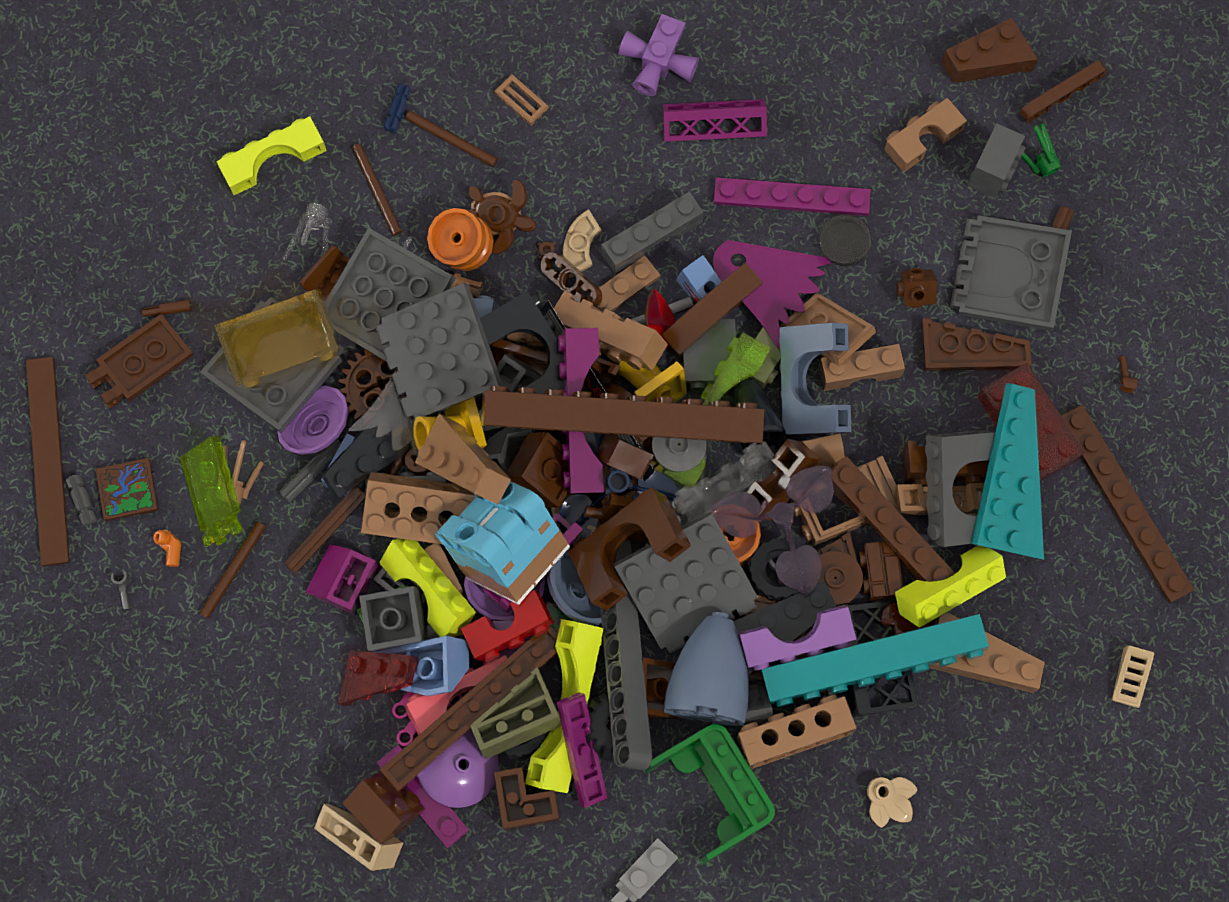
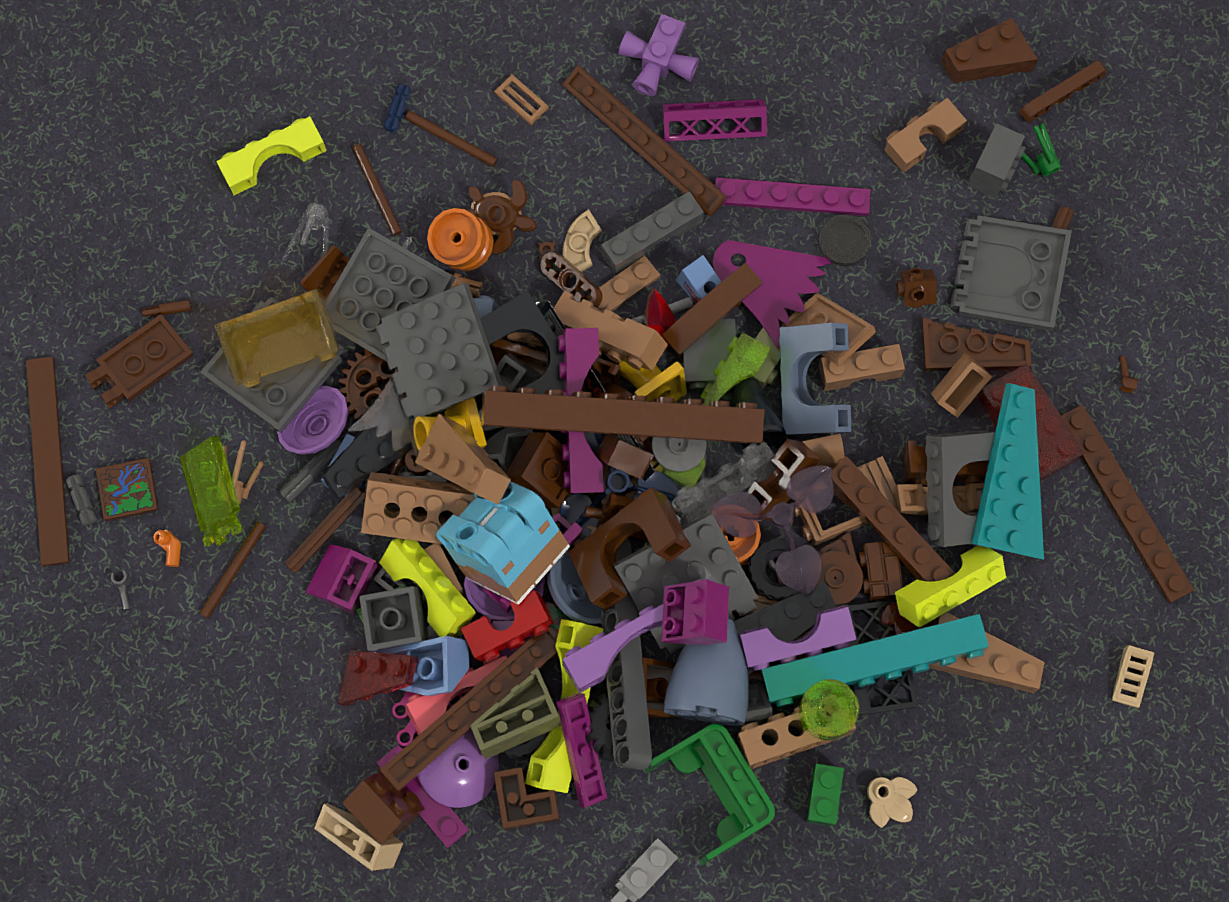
(591, 663): none -> medium lavender arch
(644, 140): none -> reddish brown tile
(695, 613): none -> magenta slope
(824, 795): none -> green brick
(841, 700): none -> clear neon green brick
(961, 385): none -> medium nougat brick

